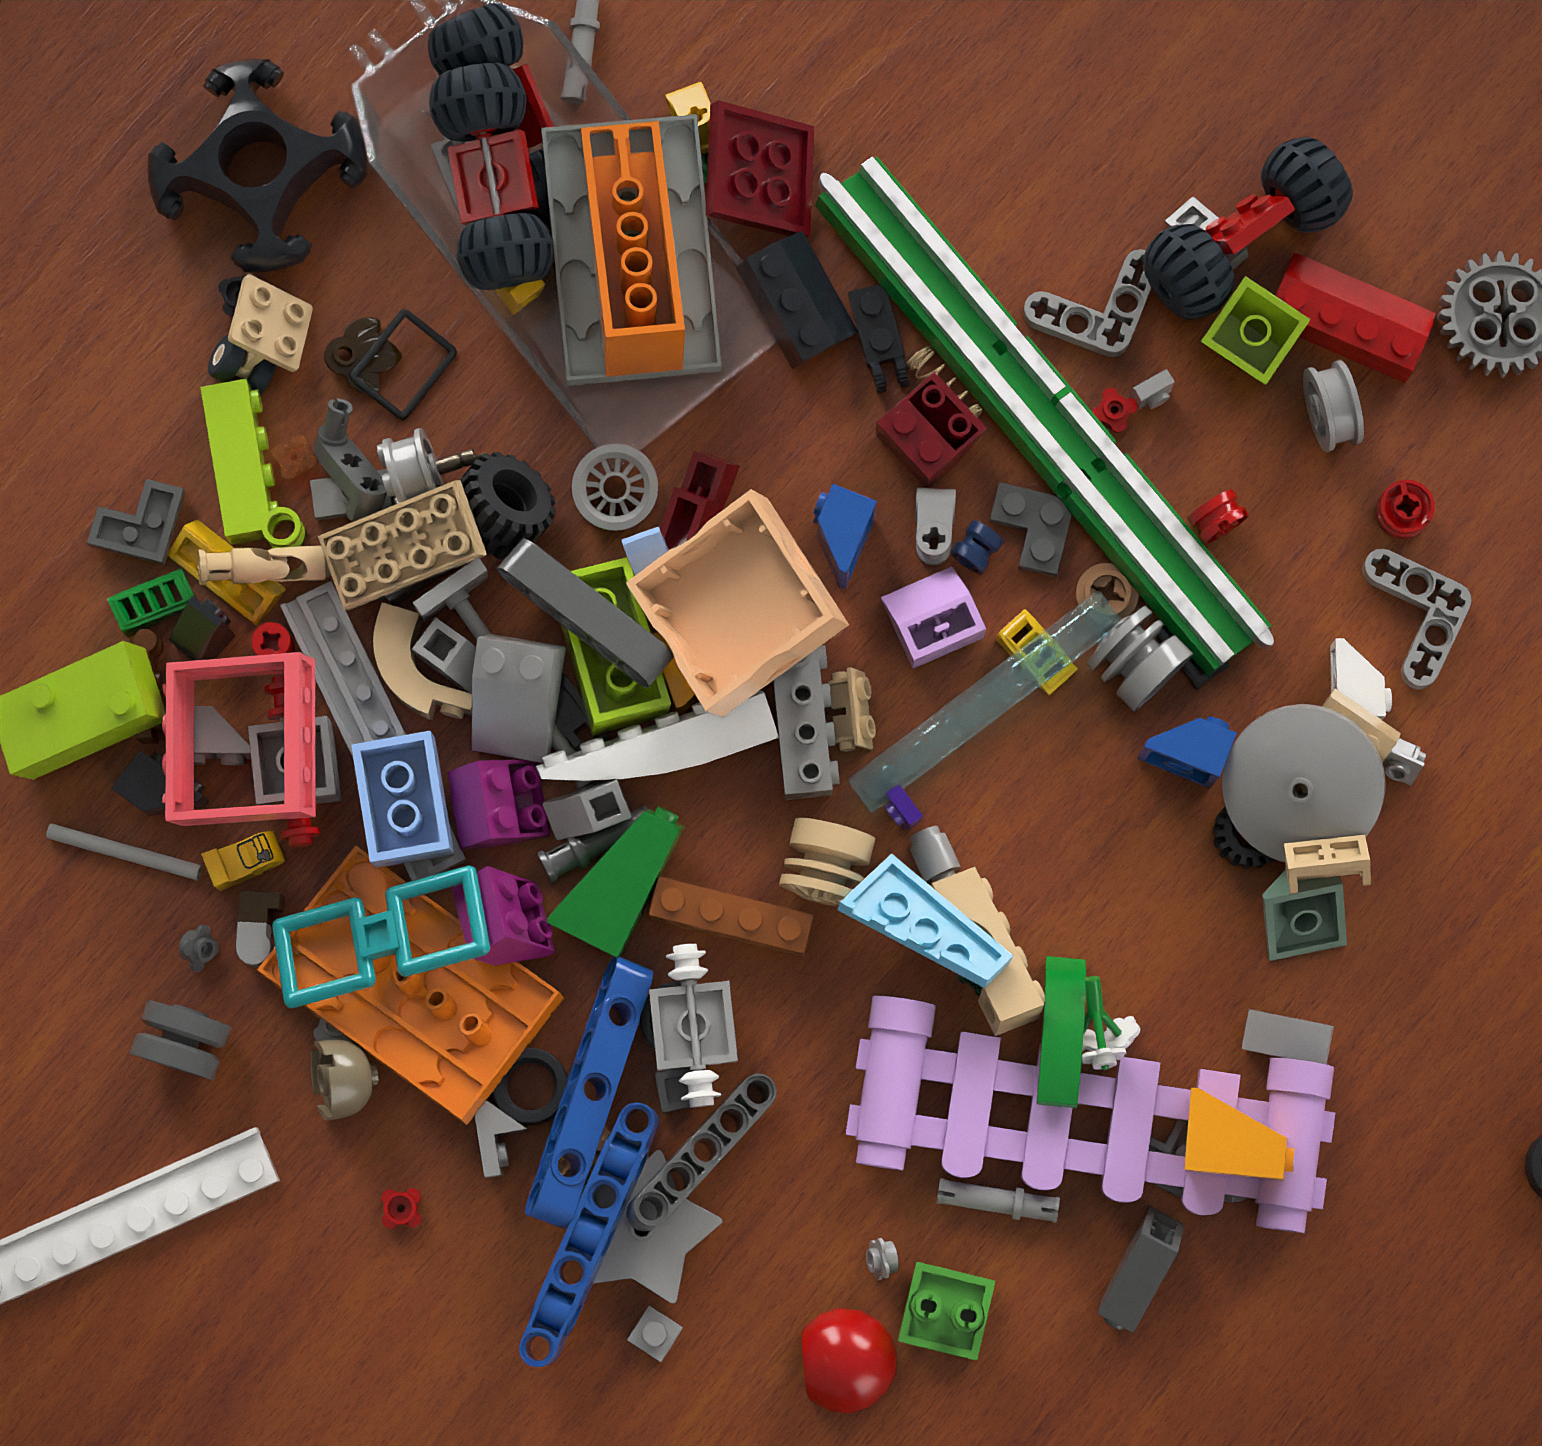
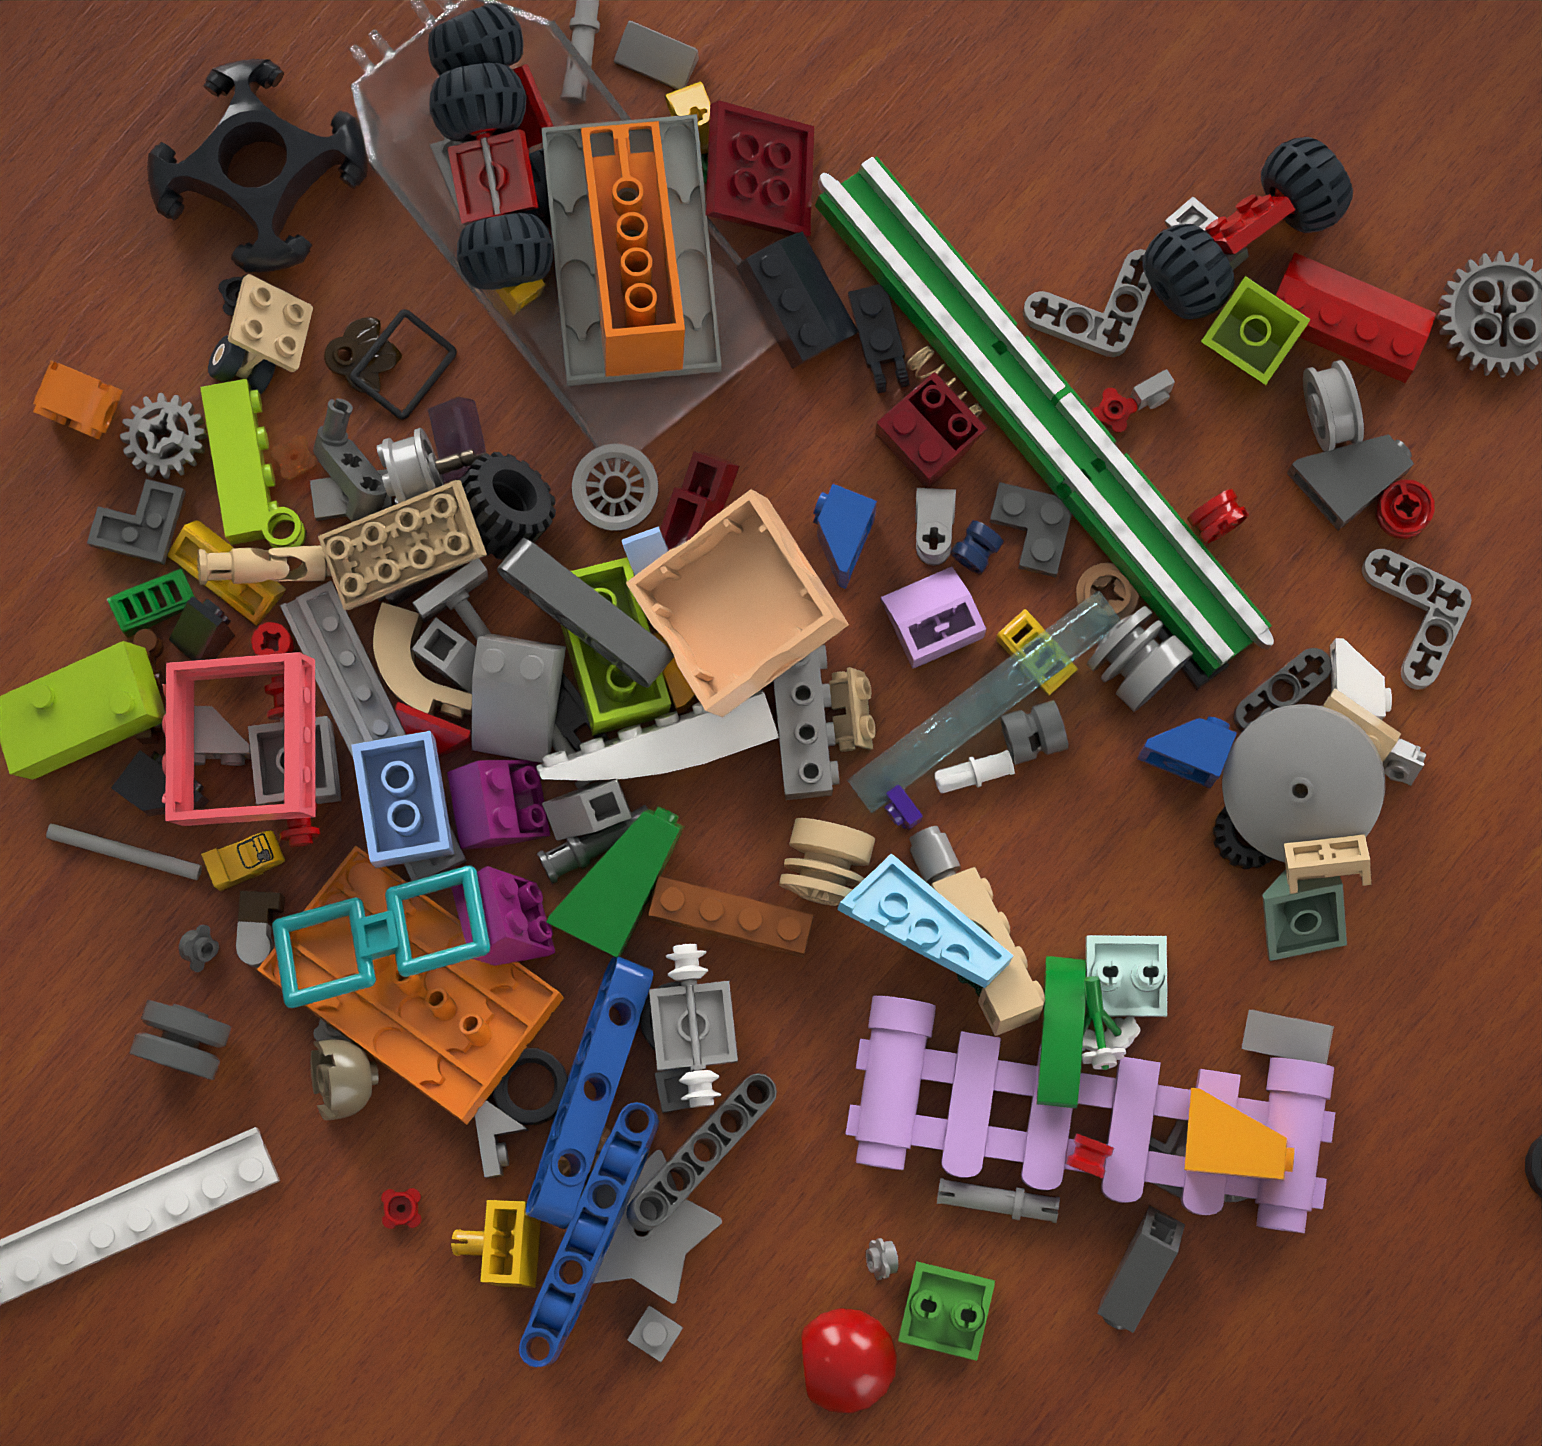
(77, 397): none -> orange brick
(168, 420): none -> light grey gear
(447, 735): none -> red slope
(456, 430): none -> slope
(506, 1246): none -> yellow brick
(656, 56): none -> light grey slope
(974, 772): none -> white axle
(1034, 732): none -> dark grey wheel
(1089, 1155): none -> red wheel
(1130, 973): none -> light aqua plate
(1297, 664): none -> dark grey beam
(1351, 476): none -> dark grey slope

